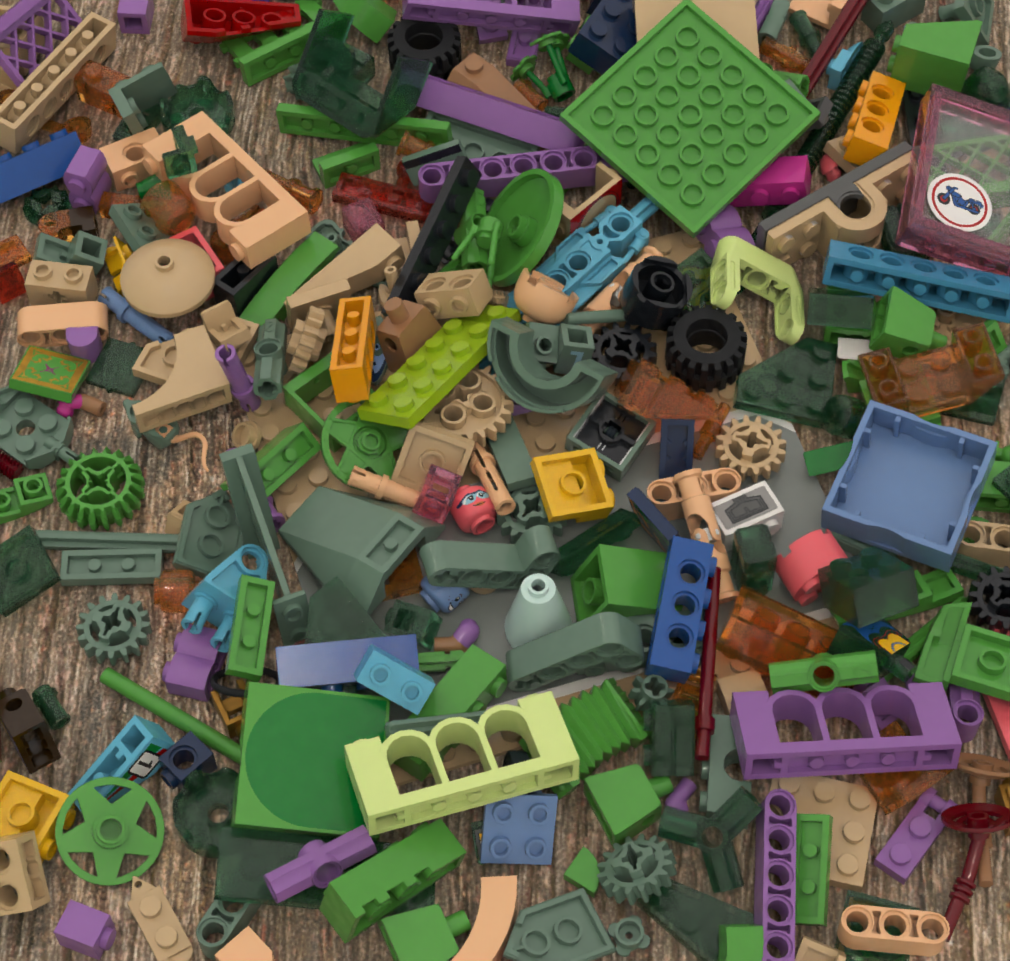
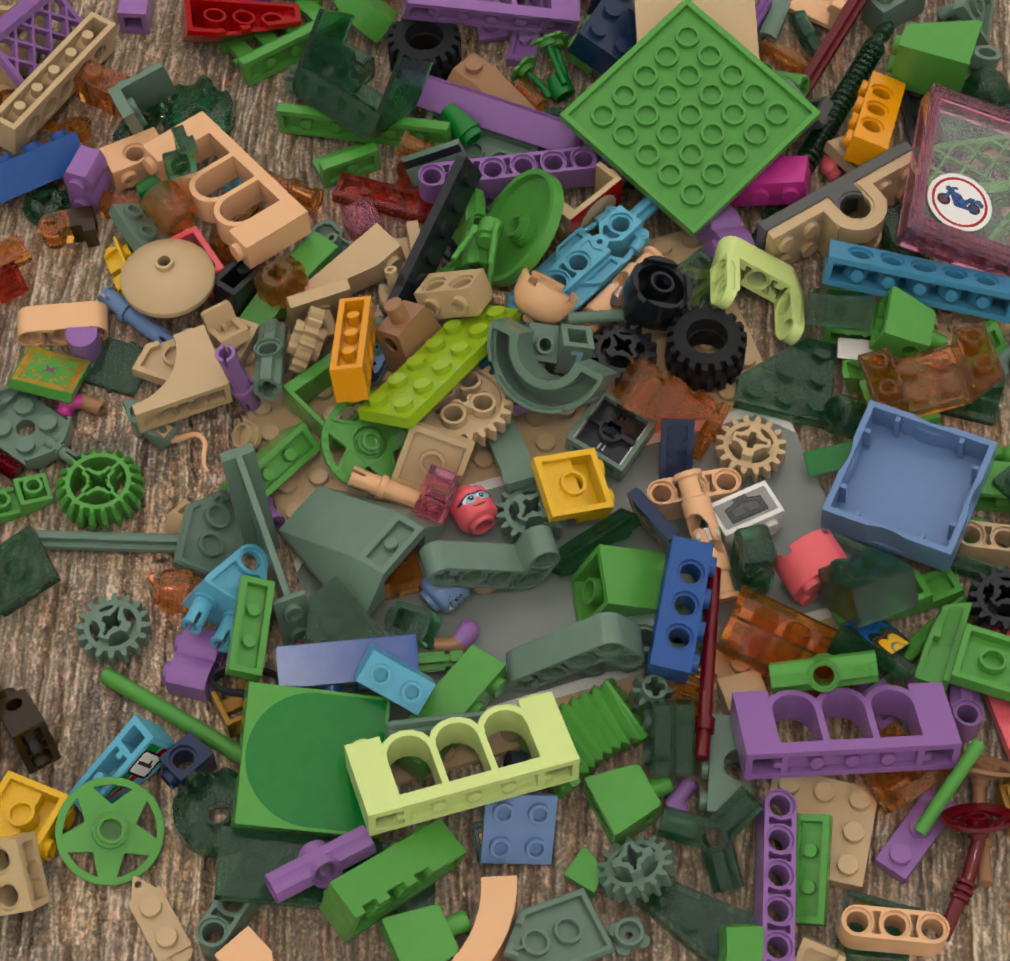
(50, 706): clear green pin -> none
(60, 283): tan brick -> none
(82, 250): sand green brick -> none
(85, 930): medium lavender brick -> none
(111, 566): sand green plate -> none
(279, 280): none -> clear orange gear
(462, 125): none -> green cone
(500, 498): light nougat pin -> none
(535, 611): light aqua cone -> none
(838, 67): medium azure plate -> none
(949, 786): none -> bright green bar

